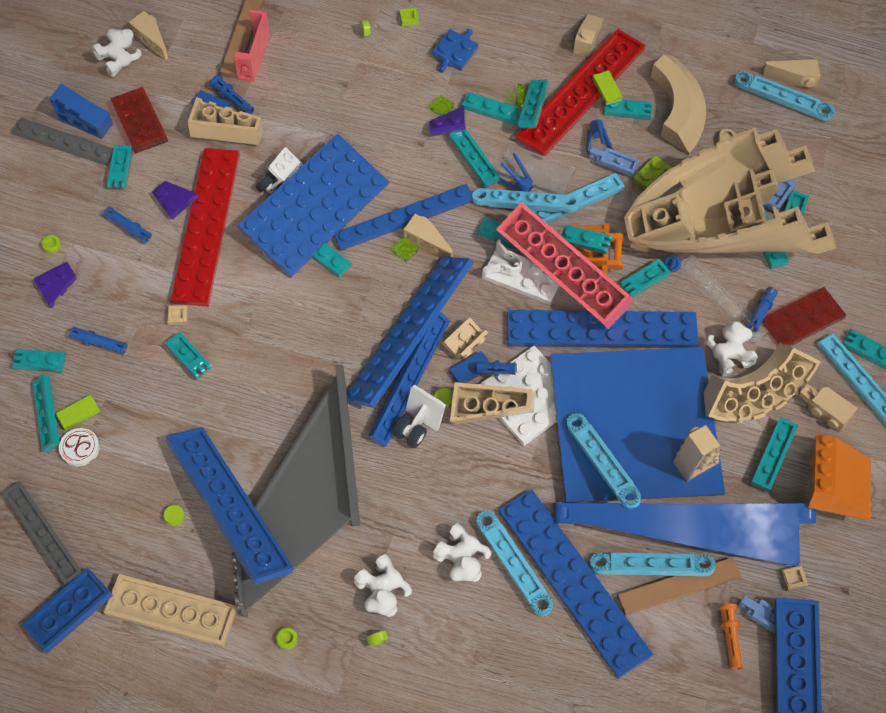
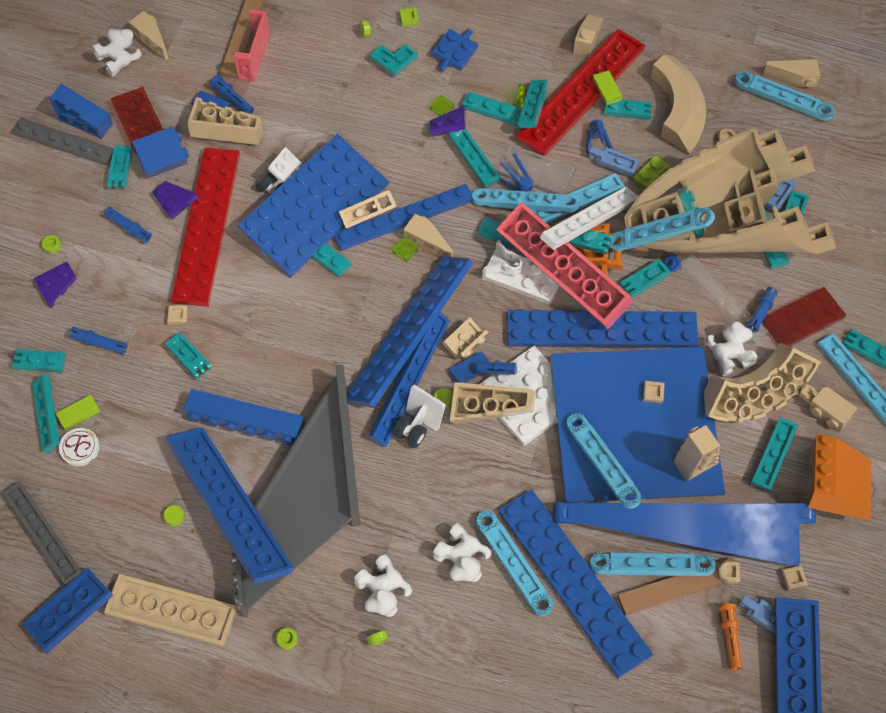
(160, 152): none -> blue brick
(243, 416): none -> blue brick
(367, 209): none -> tan slope
(394, 62): none -> teal plate
(588, 218): none -> white plate
(653, 392): none -> tan tile
(662, 229): none -> medium azure plate
(688, 201): none -> teal hinge
(729, 572): none -> tan tile

